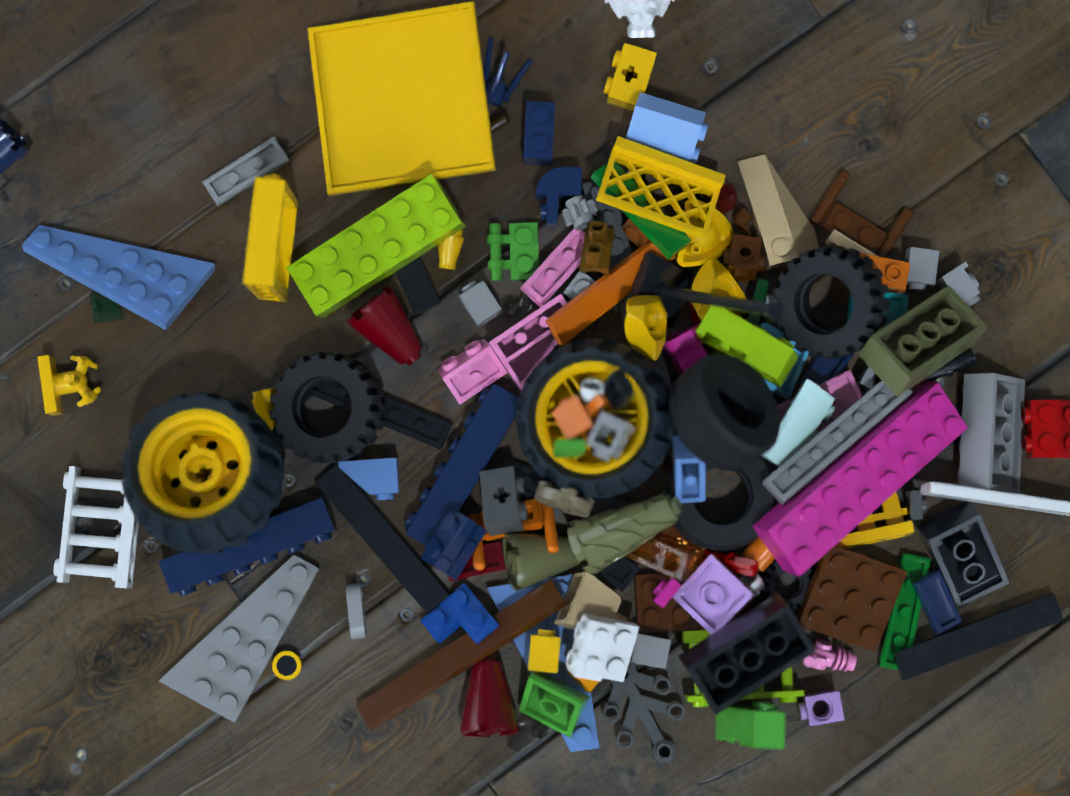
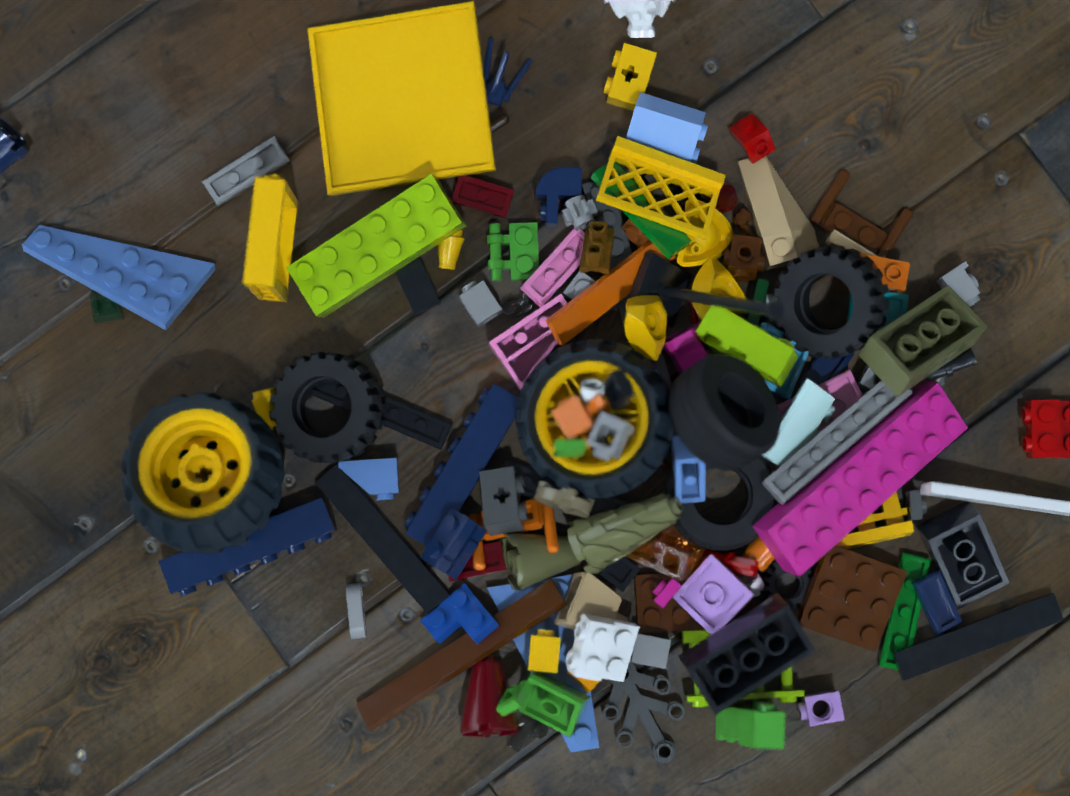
(62, 383): yellow piece -> none
(124, 544): white fence -> none
(234, 654): light grey wing -> none
(287, 665): tile -> none
(387, 327): dark red cone -> none
(471, 370): bright pink bracket -> none
(482, 196): none -> dark red plate
(514, 698): none -> bright green tile
(539, 133): dark blue brick -> none
(753, 137): none -> red bracket
(833, 658): bright pink piece -> none
(922, 268): light grey brick -> none
(994, 434): light grey slope -> none

